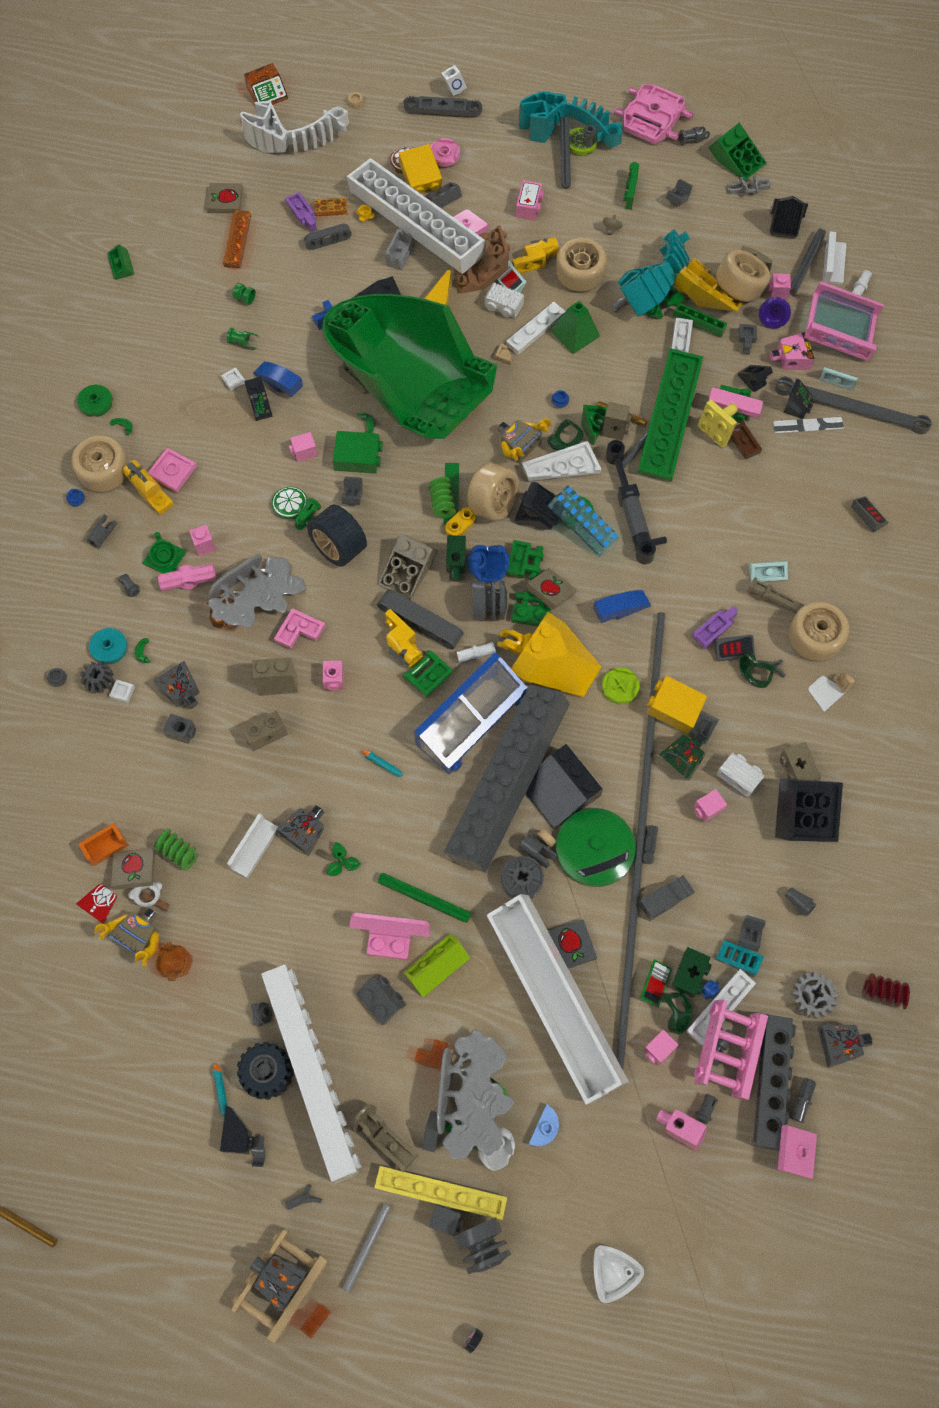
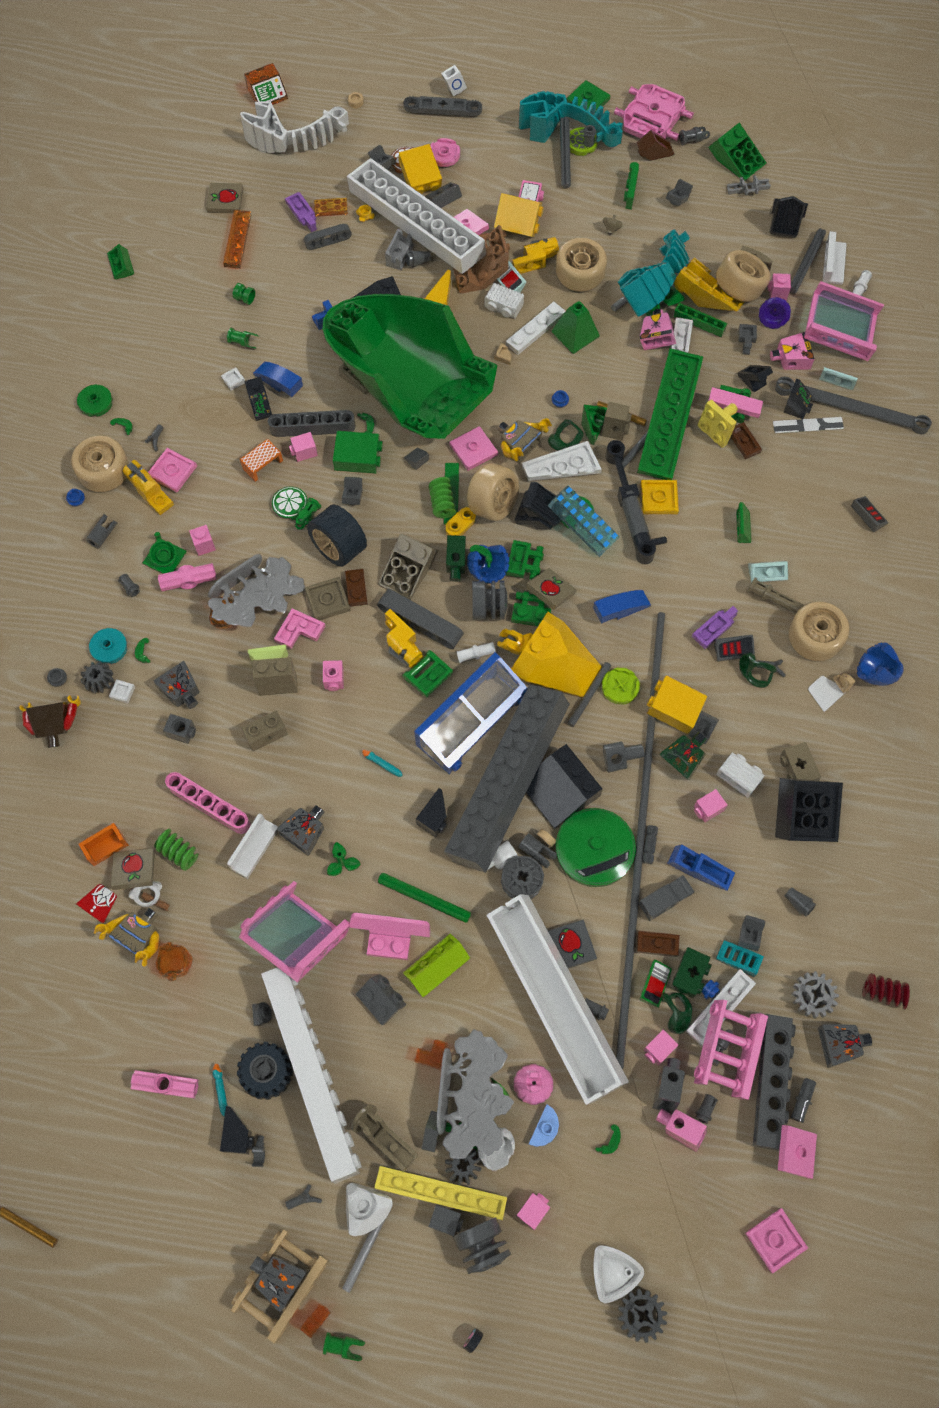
(50, 719): none -> dark brown torso
(154, 436): none -> dark grey bar
(177, 1085): none -> bright pink piece
(201, 797): none -> bright pink beam
(259, 458): none -> orange panel
(268, 652): none -> yellowish green slope
(291, 933): none -> panel
(304, 419): none -> dark grey beam
(327, 599): none -> dark tan tile
(341, 1346): none -> green piece
(356, 587): none -> reddish brown plate
(365, 1208): none -> white hat
(381, 158): none -> dark grey bracket
(415, 258): none -> dark grey cone
(417, 458): none -> dark grey slope
(433, 816): none -> black slope
(470, 1168): none -> dark grey gear
(473, 448): none -> bright pink plate
(483, 551): none -> green piece
(503, 855): none -> white piece
(518, 215): none -> yellow brick
(532, 1093): none -> bright pink hair
(534, 1210): none -> bright pink brick
(589, 694): none -> dark grey bar
(591, 94): none -> green plate
(597, 1010): none -> dark grey pin
(614, 1142): none -> green piece
(624, 755): none -> dark grey piece
(635, 1324): none -> dark grey gear
(654, 146): none -> reddish brown slope
(657, 331): none -> bright pink torso
(658, 943): none -> reddish brown plate
(659, 496): none -> yellow tile
(669, 1086): none -> dark grey torso
(701, 867): none -> blue slope
(743, 524): none -> green slope
(776, 1240): none -> bright pink tile
(880, 665): none -> blue hair

